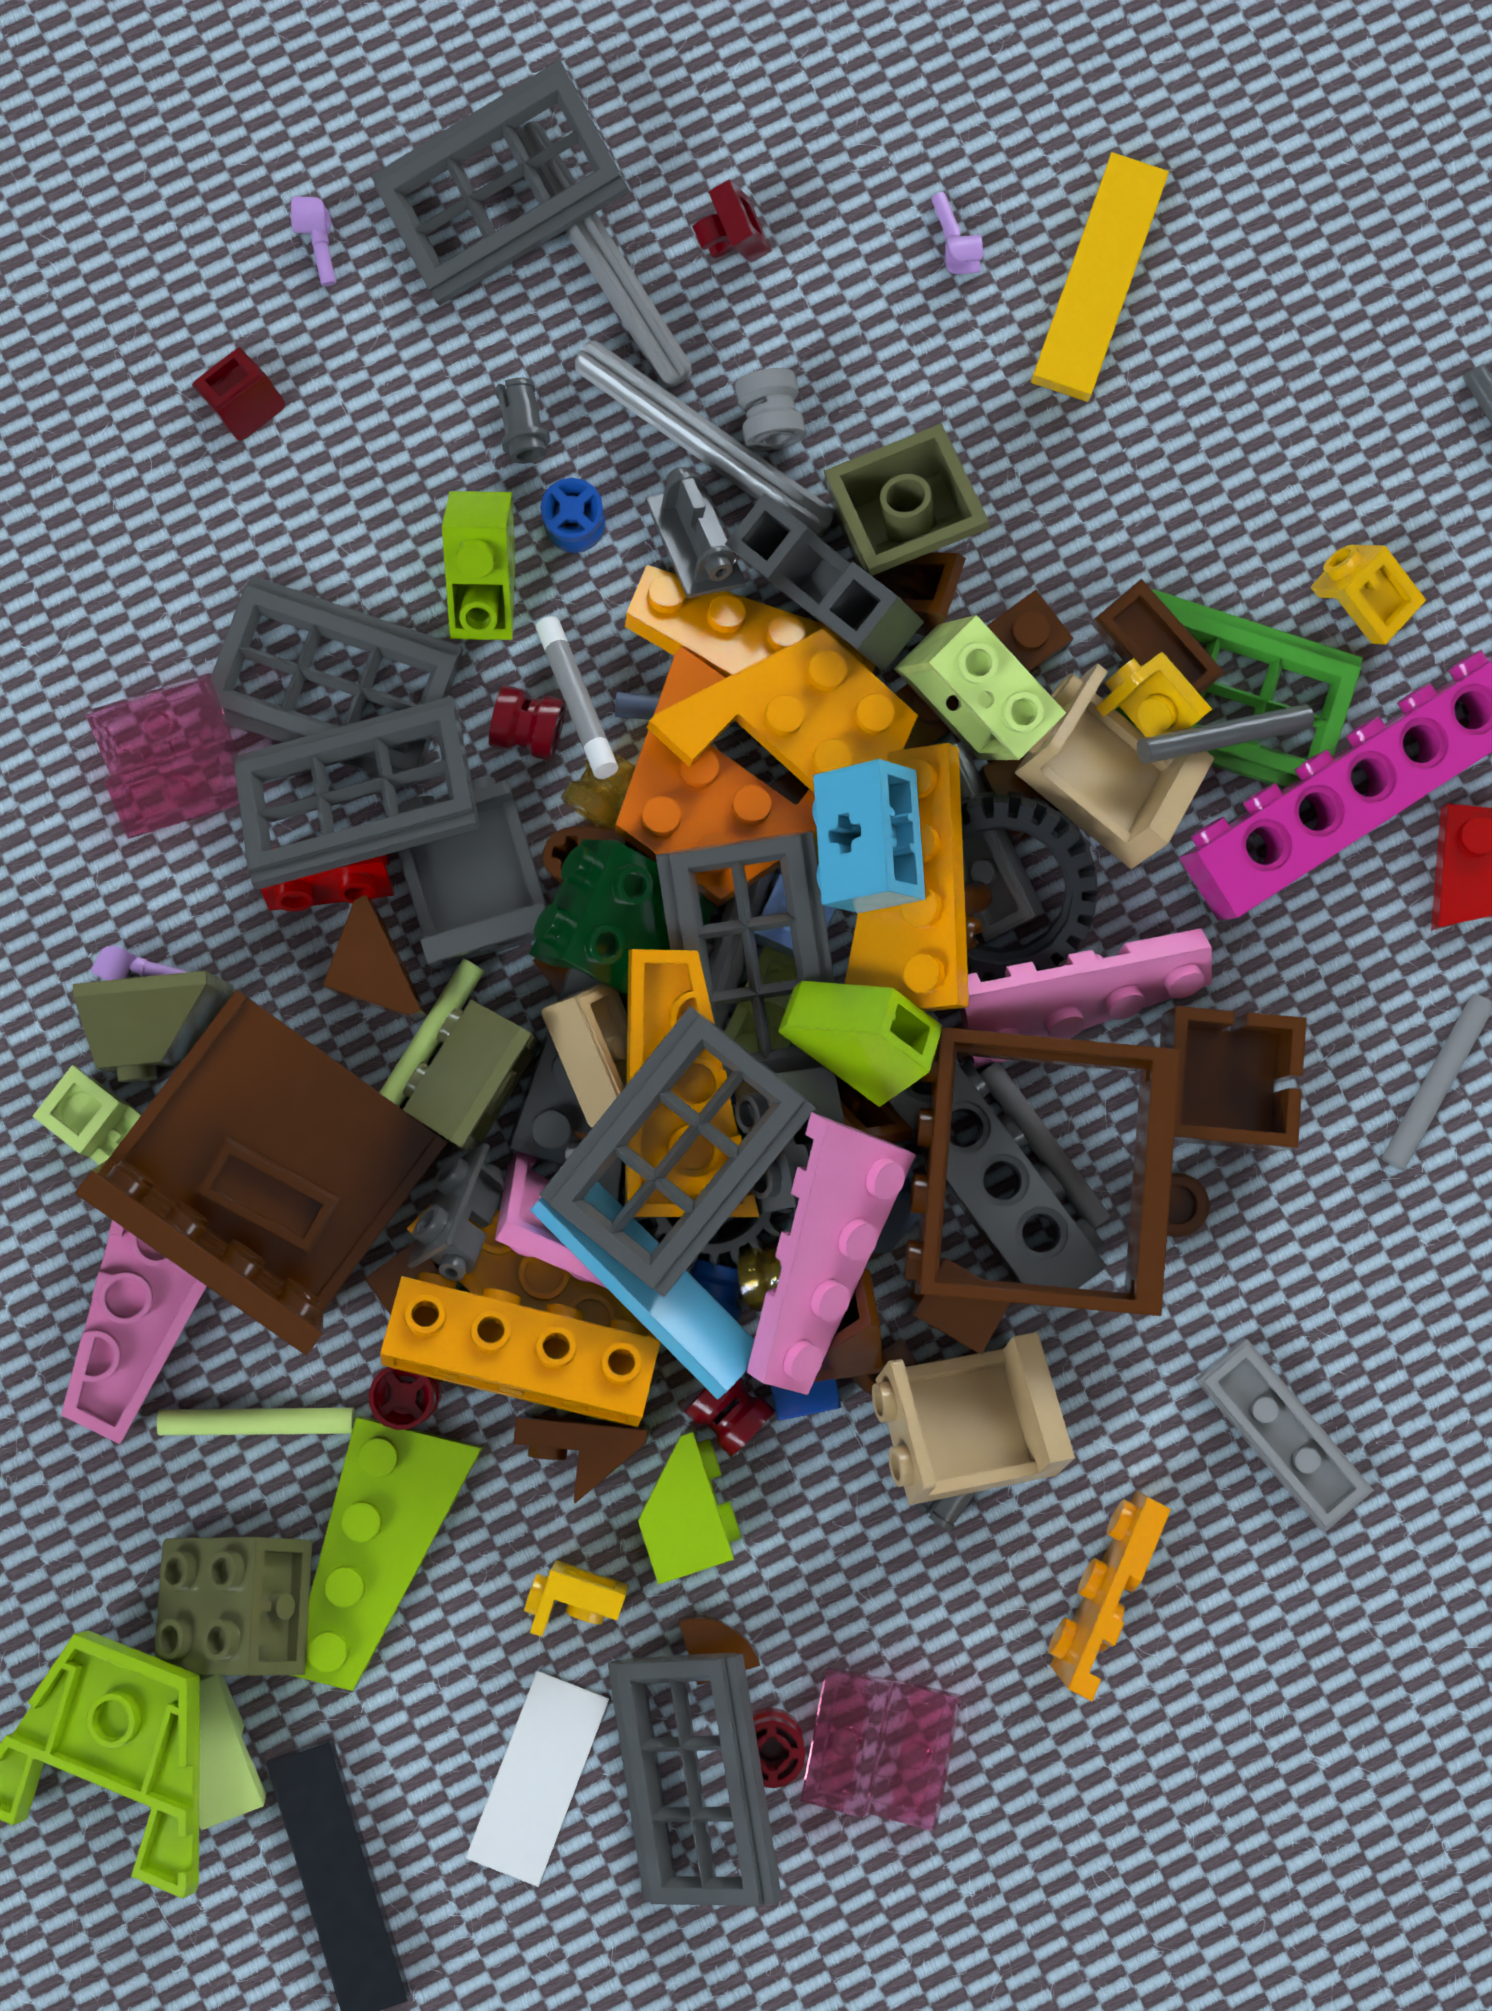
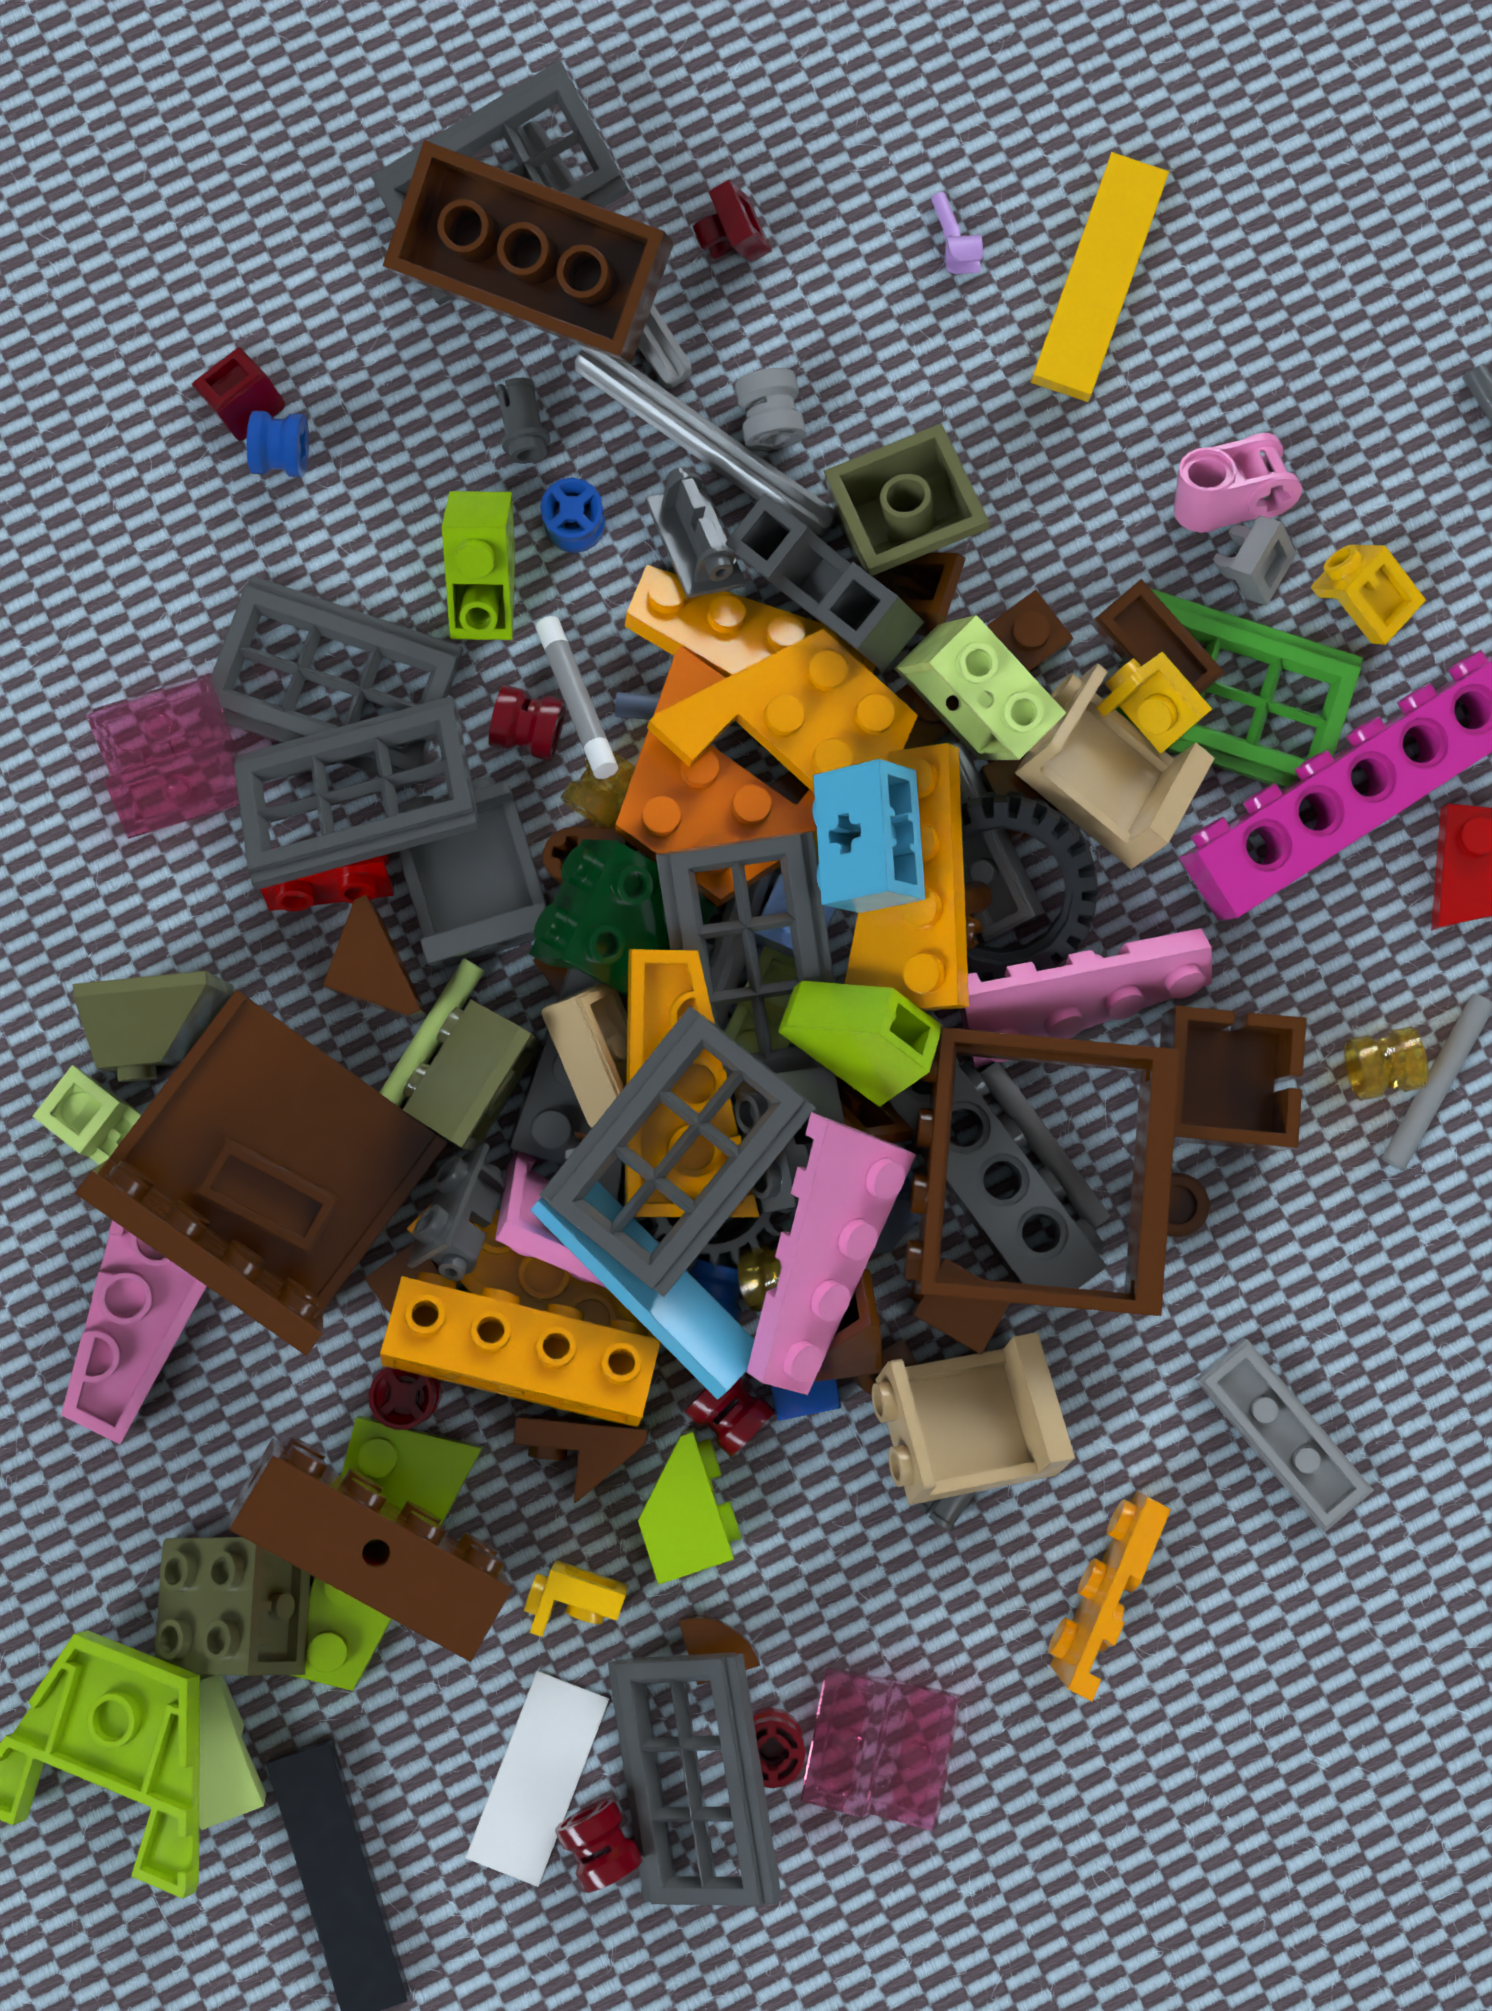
(117, 964): lavender hand -> none
(255, 1421): yellowish green bar -> none
(277, 444): none -> blue wheel
(313, 218): lavender hand -> none
(410, 1574): none -> reddish brown brick
(528, 252): none -> reddish brown brick
(599, 1845): none -> dark red wheel
(1225, 733): dark grey bar -> none
(1230, 482): none -> bright pink piece
(1261, 559): none -> light grey tile
(1386, 1063): none -> clear yellow wheel

